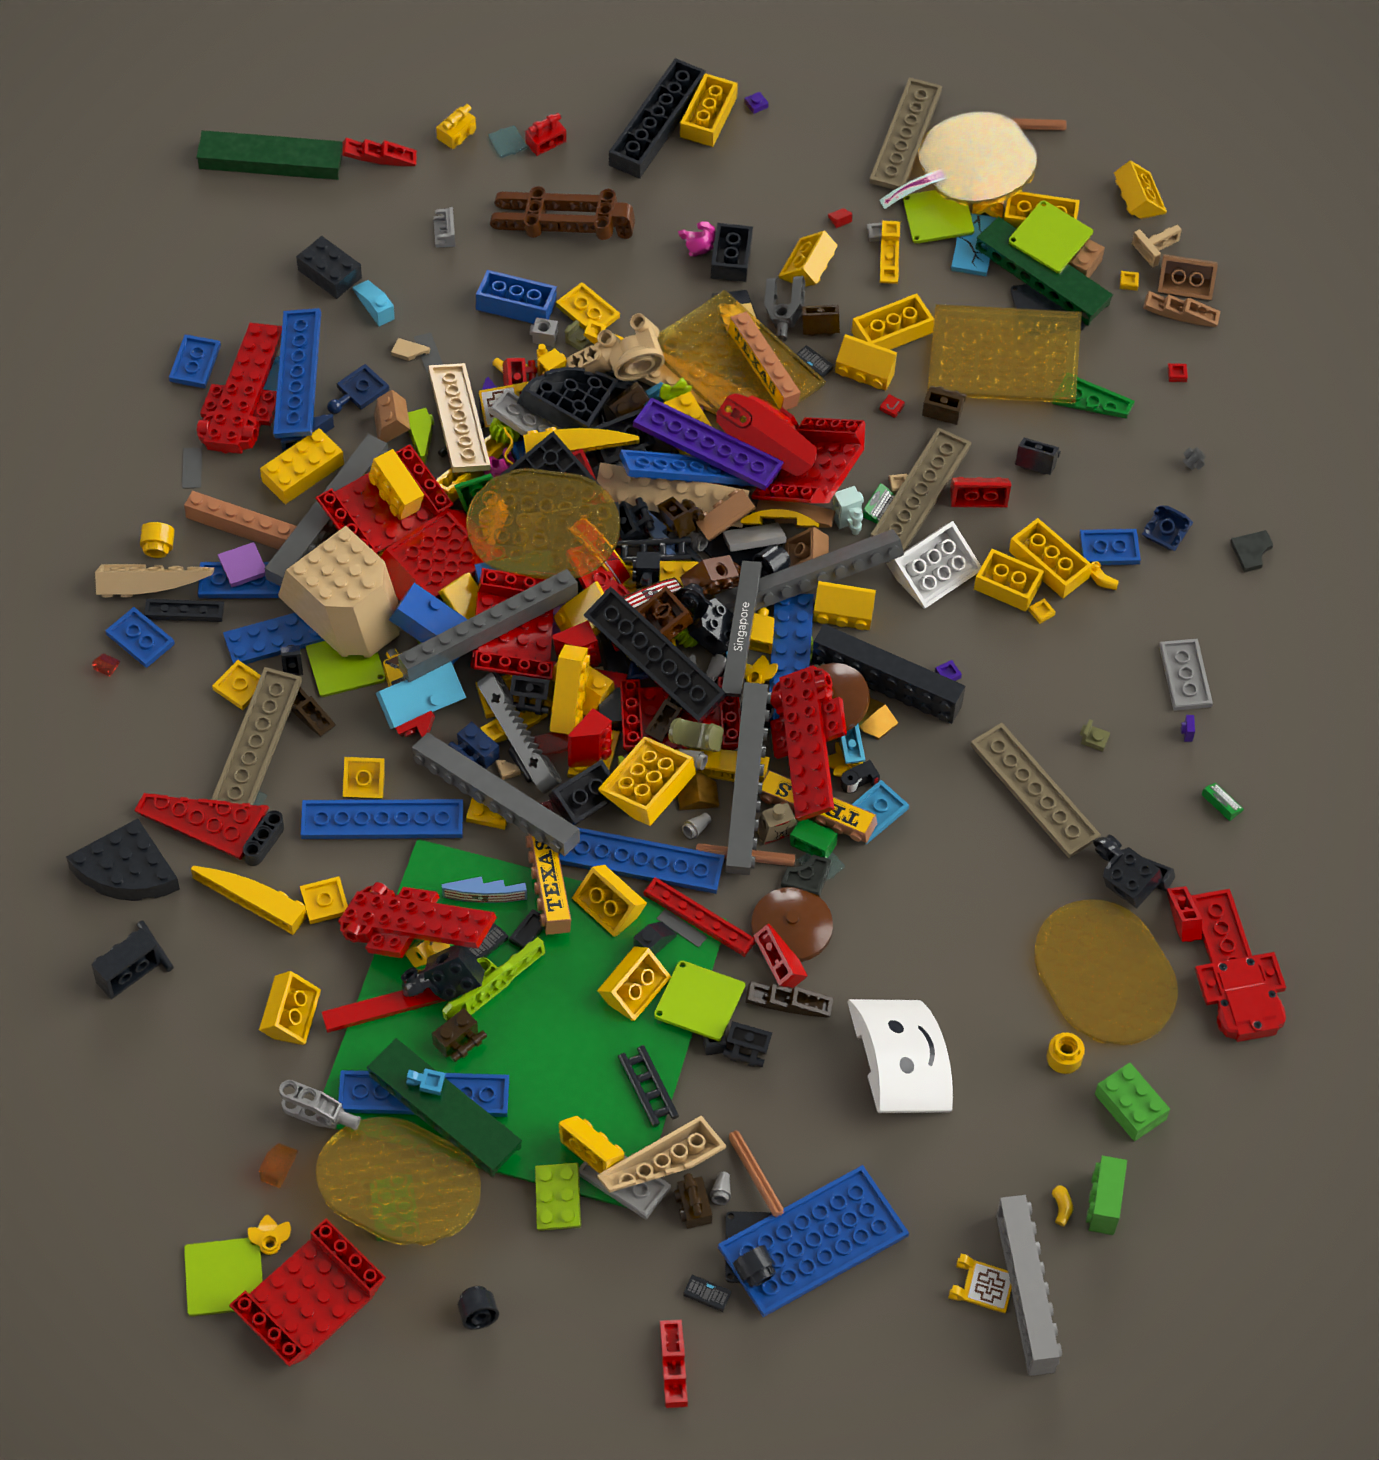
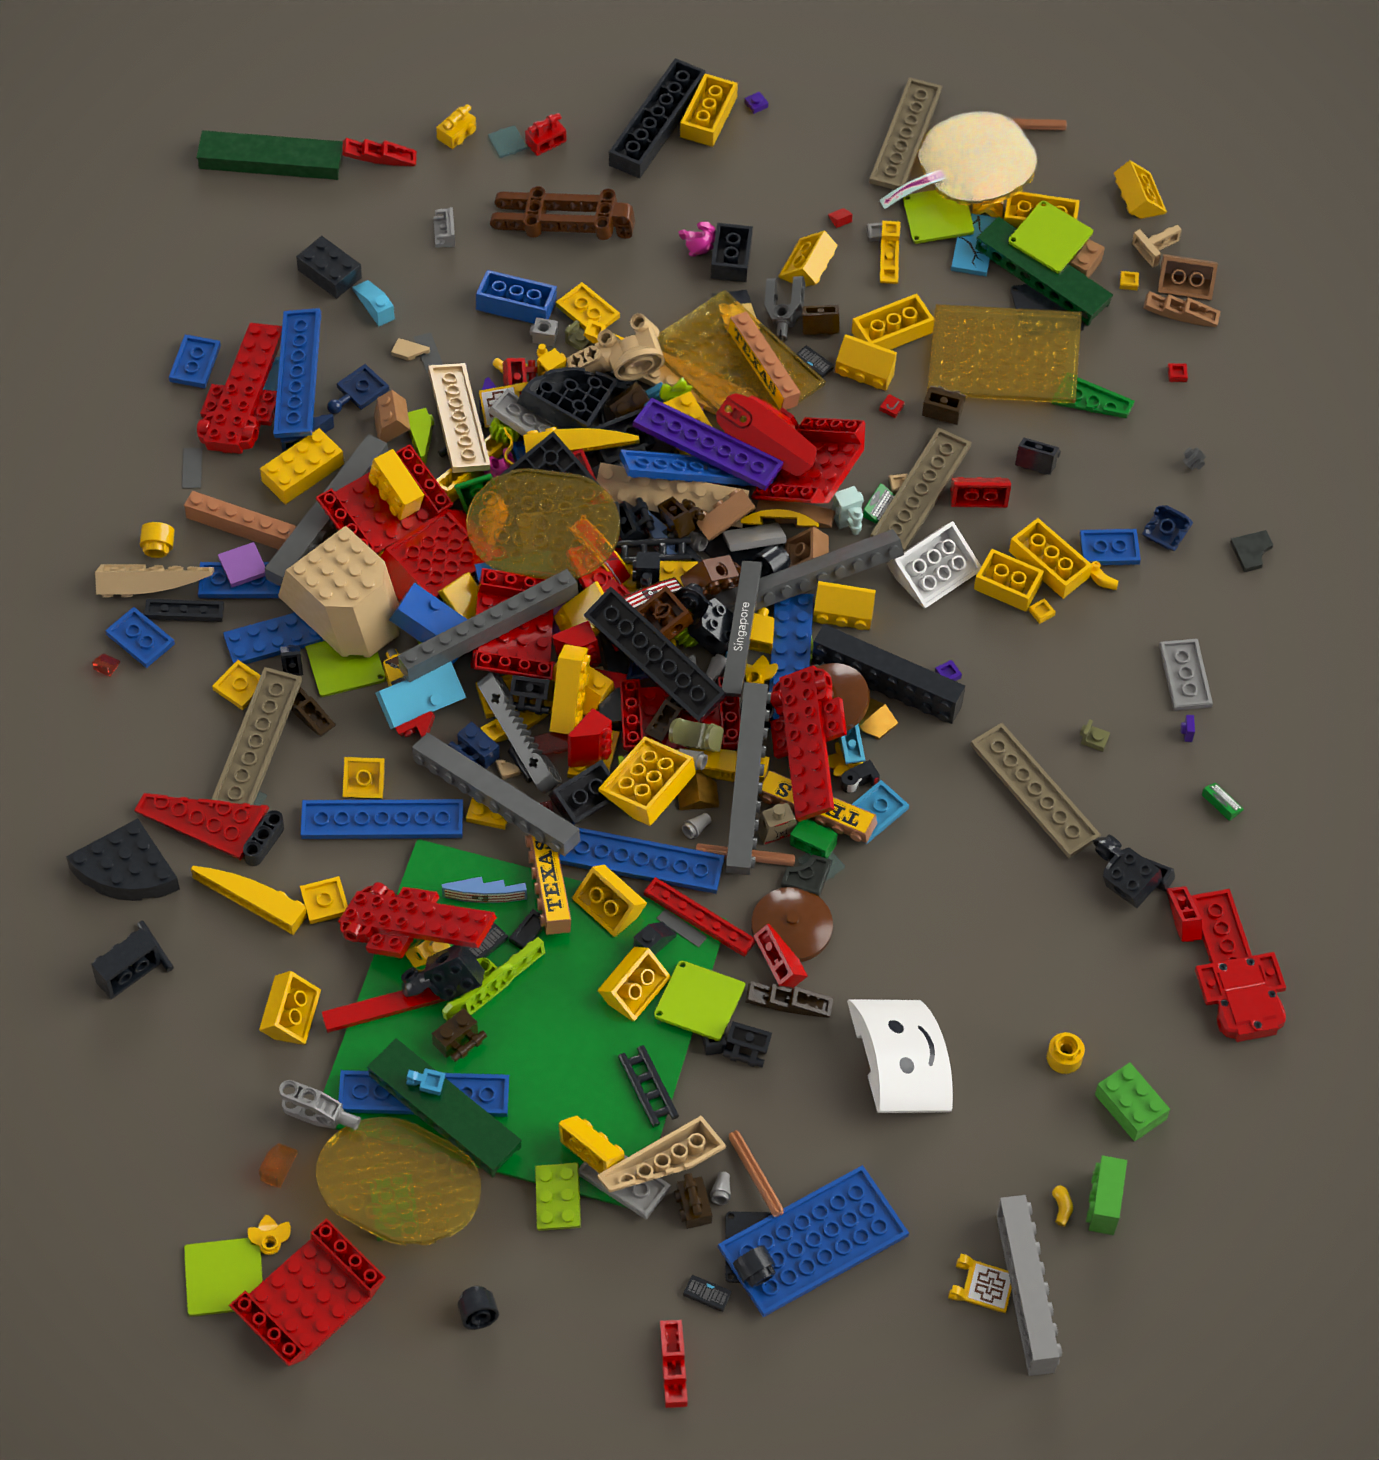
(1106, 972): clear yellow tile -> none

